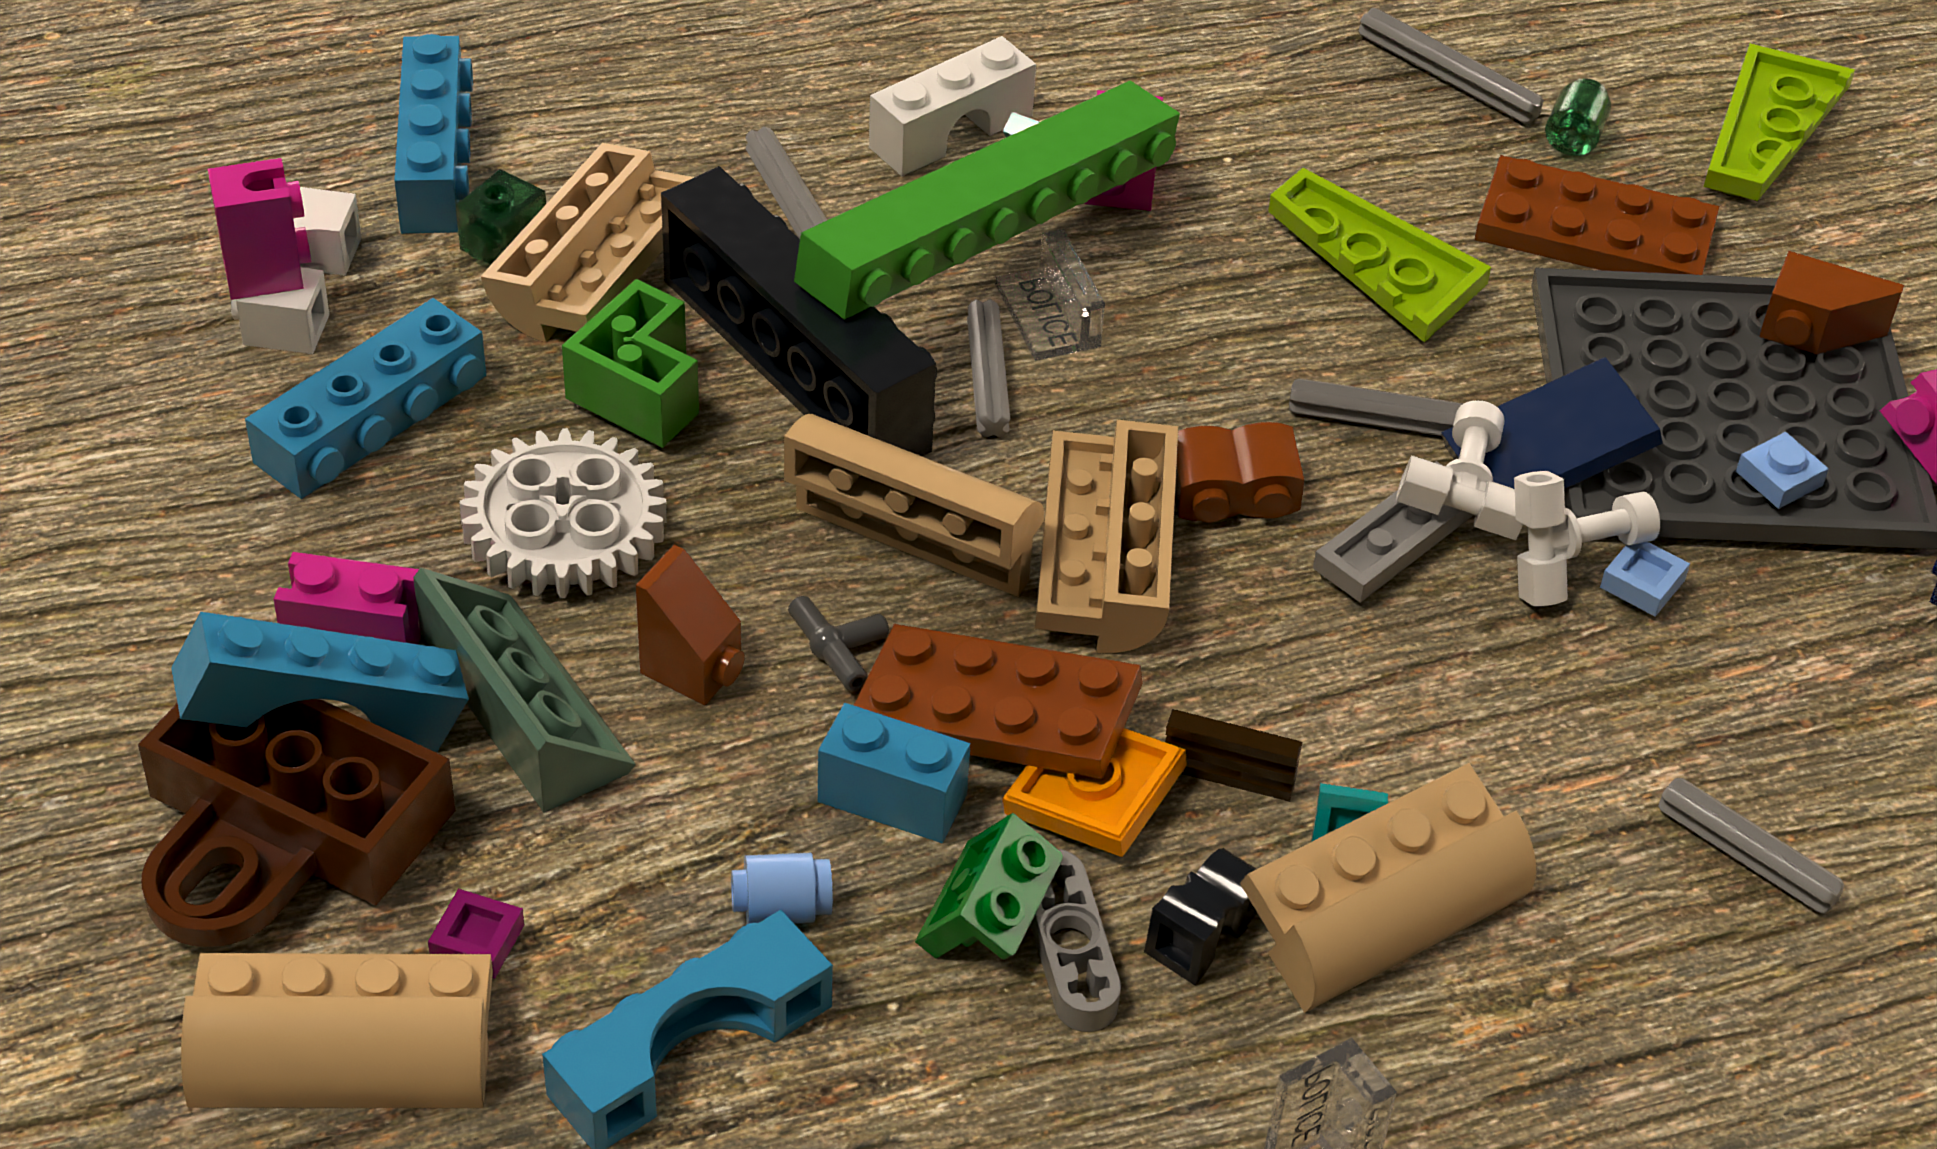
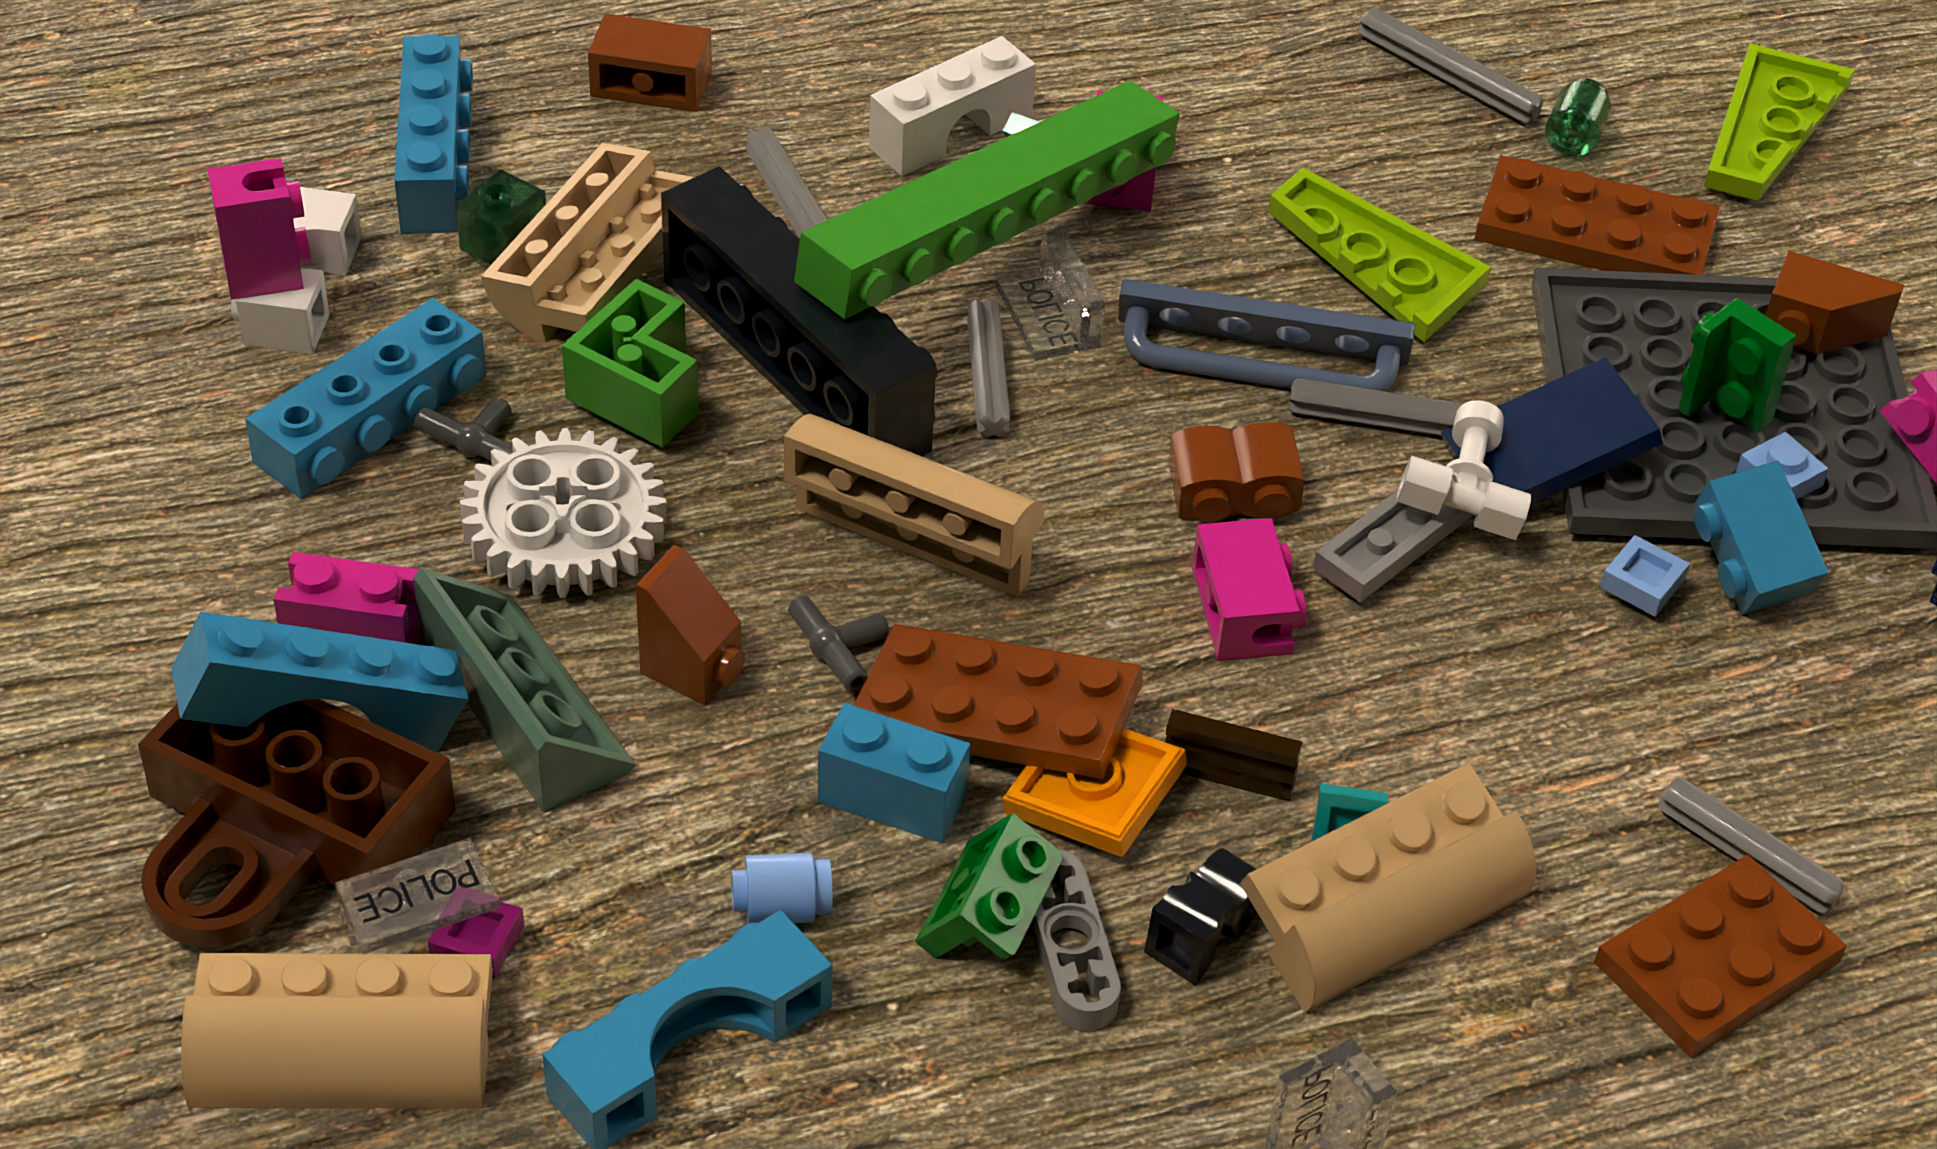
(415, 896): none -> clear panel
(473, 438): none -> dark grey piece
(650, 62): none -> dark orange brick
(1109, 535): tan brick -> none
(1247, 589): none -> dark pink brick
(1264, 323): none -> sand blue piece
(1559, 535): white bar -> none
(1719, 955): none -> dark orange plate
(1737, 364): none -> green bracket
(1759, 538): none -> dark azure brick

